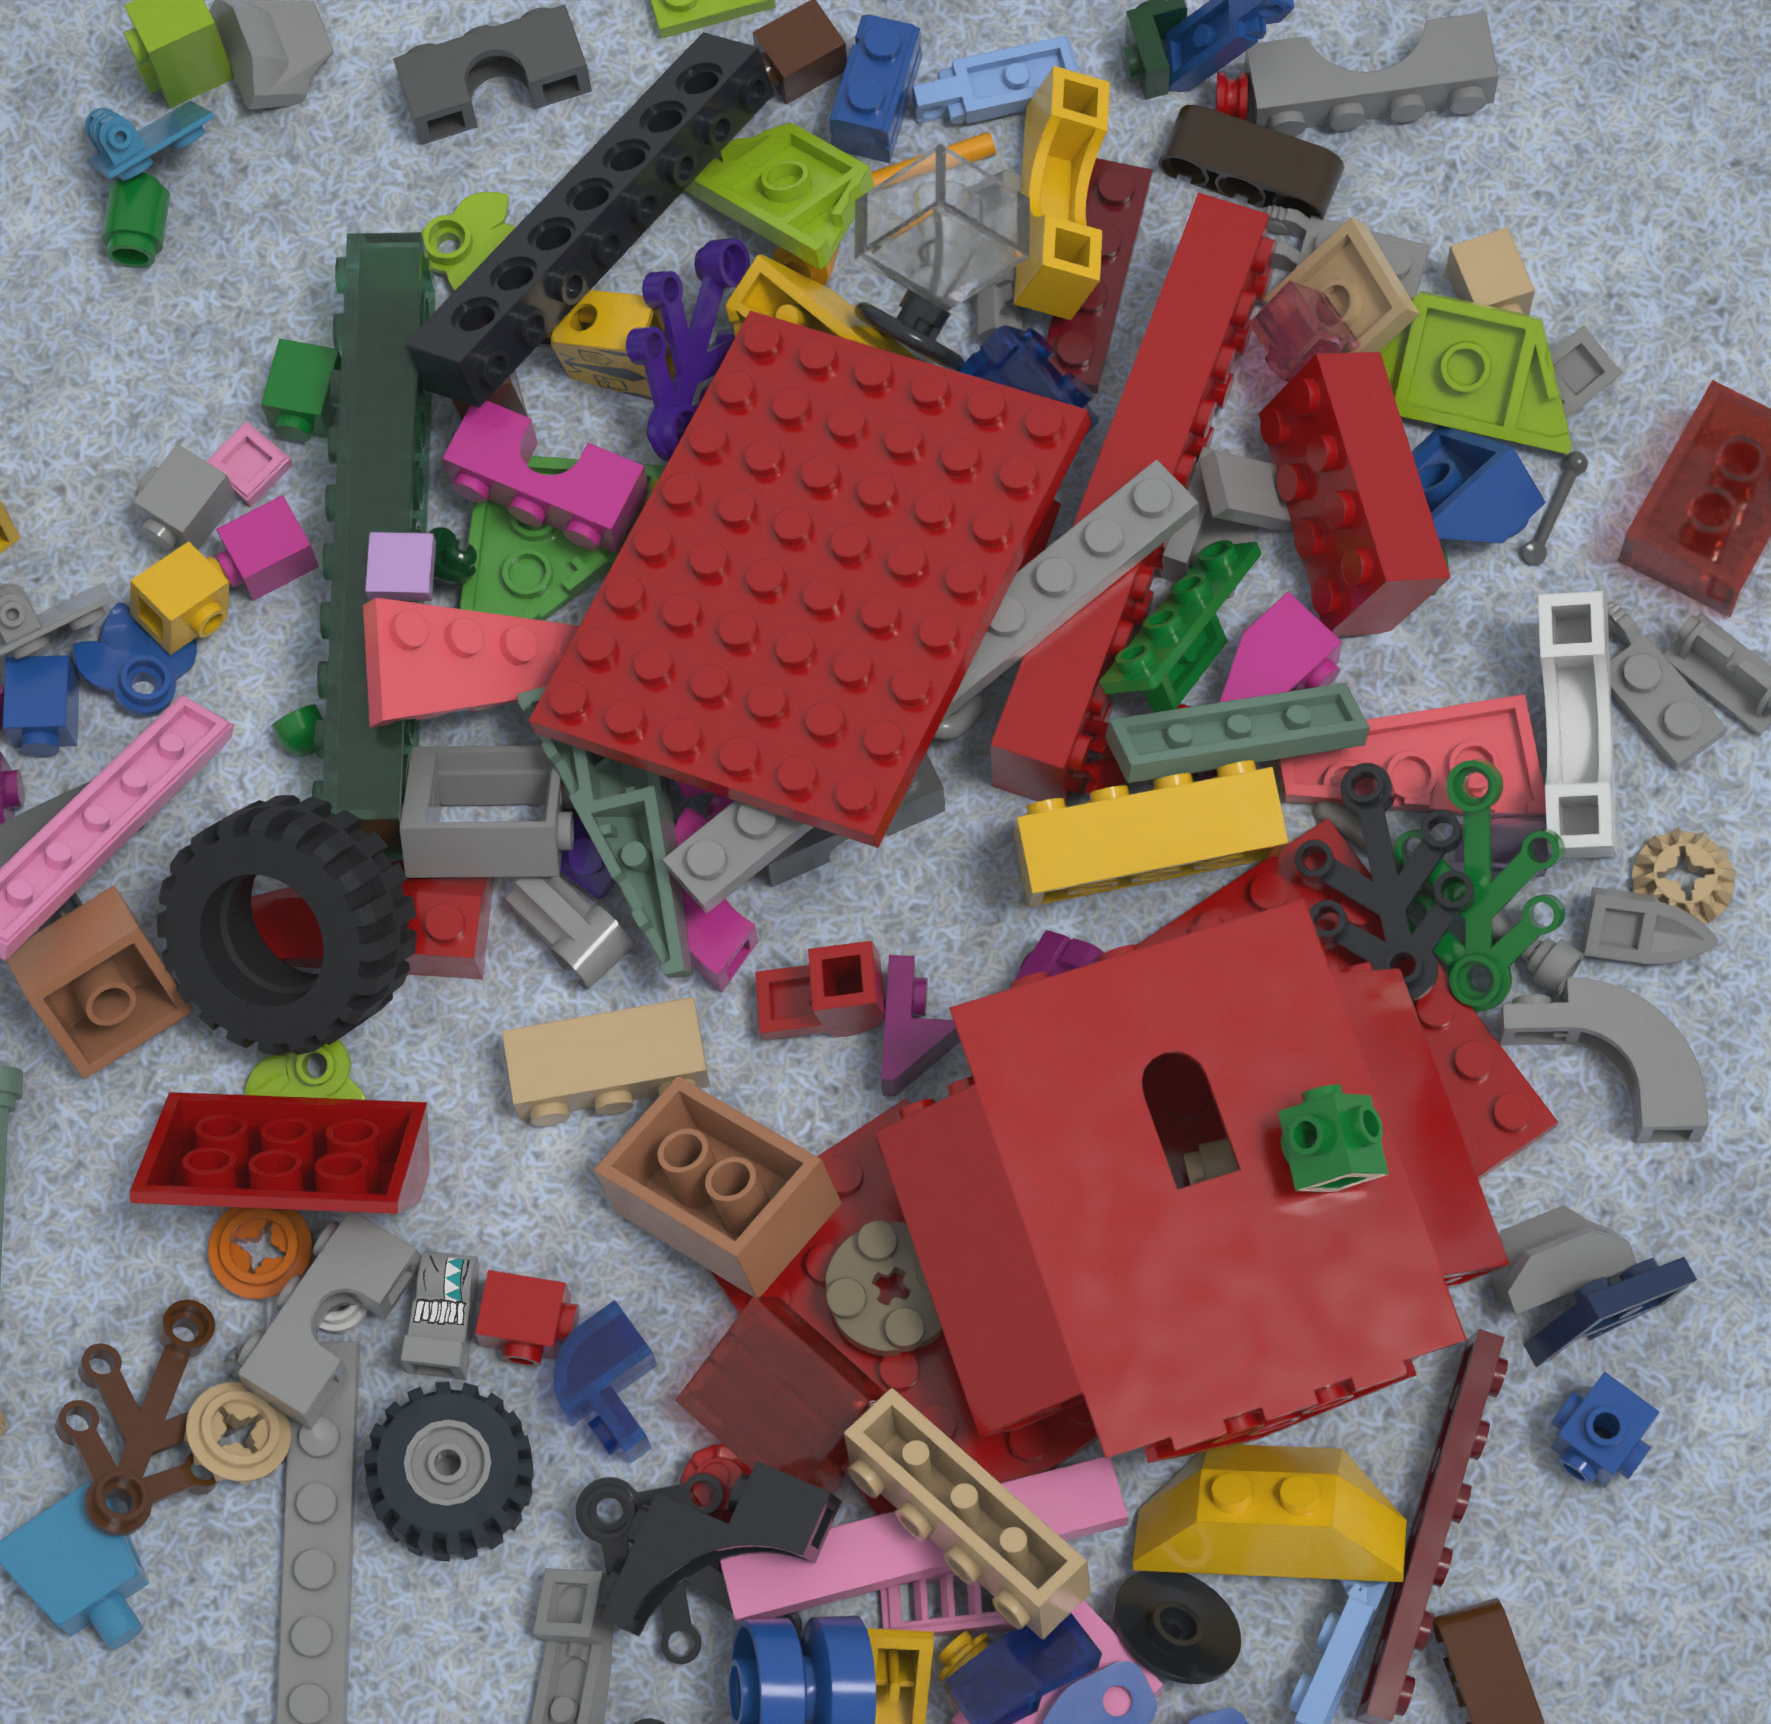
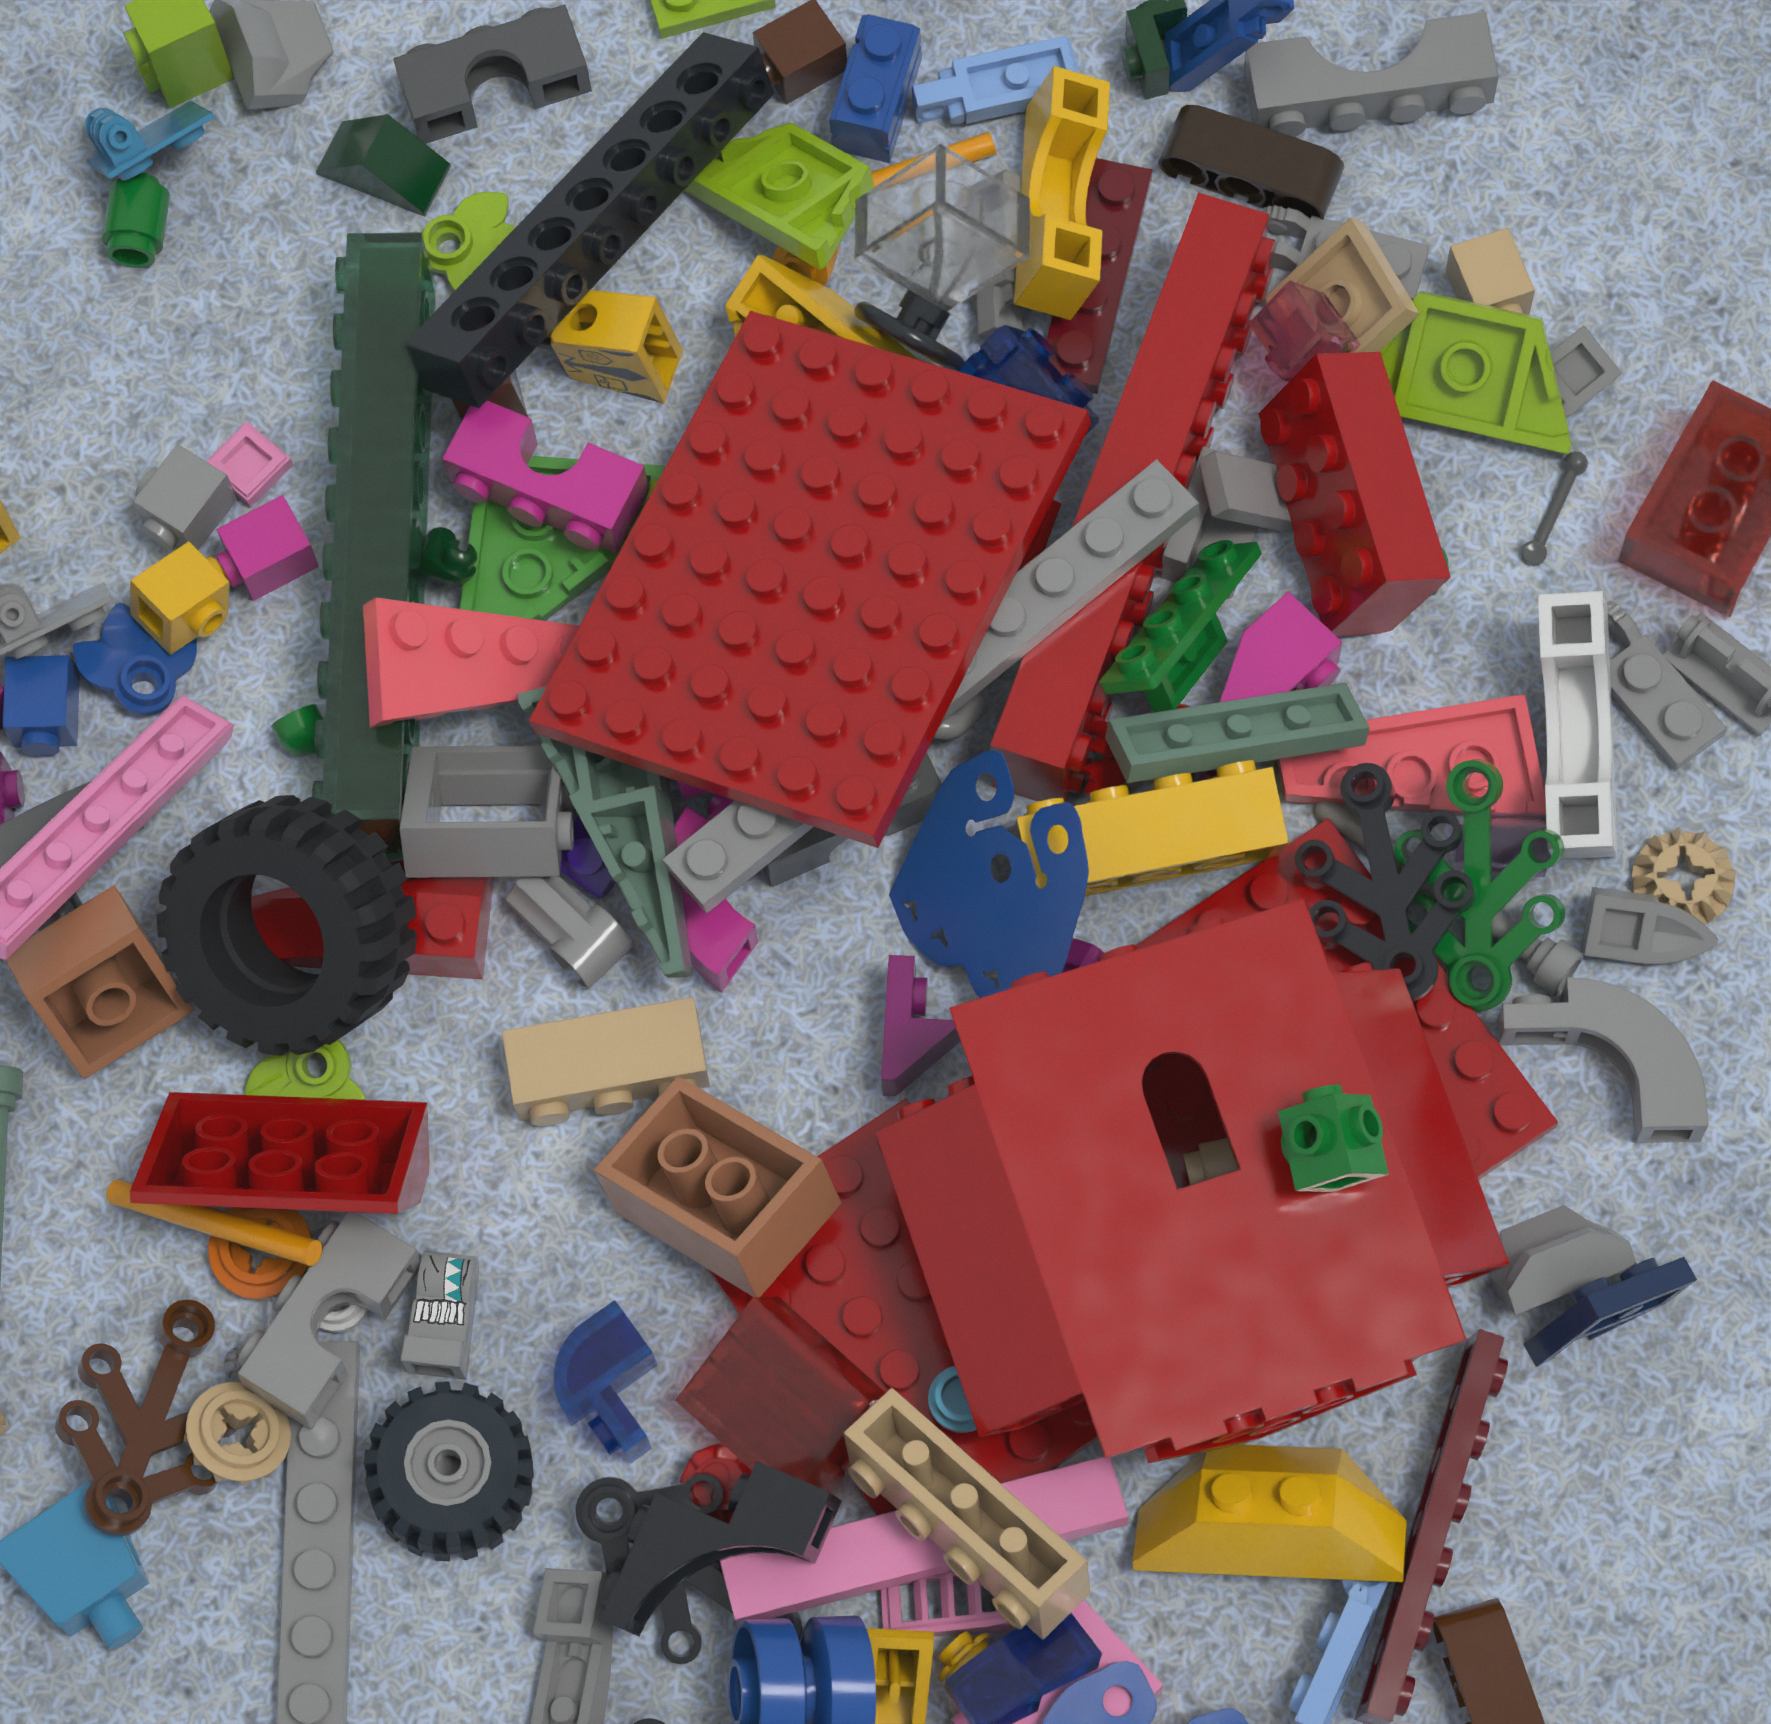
(223, 1225): none -> light orange bar
(299, 390): green brick -> none
(385, 162): none -> dark green slope
(400, 566): lavender tile -> none
(525, 1317): red brick -> none
(718, 267): dark purple plant -> none
(832, 994): red brick -> none
(853, 1298): dark tan plate -> none
(949, 1403): none -> medium azure plate
(987, 921): none -> blue piece
(1176, 1626): black dish -> none
(1232, 95): red bush -> none
(1475, 486): blue slope -> none
(1616, 1413): blue brick -> none

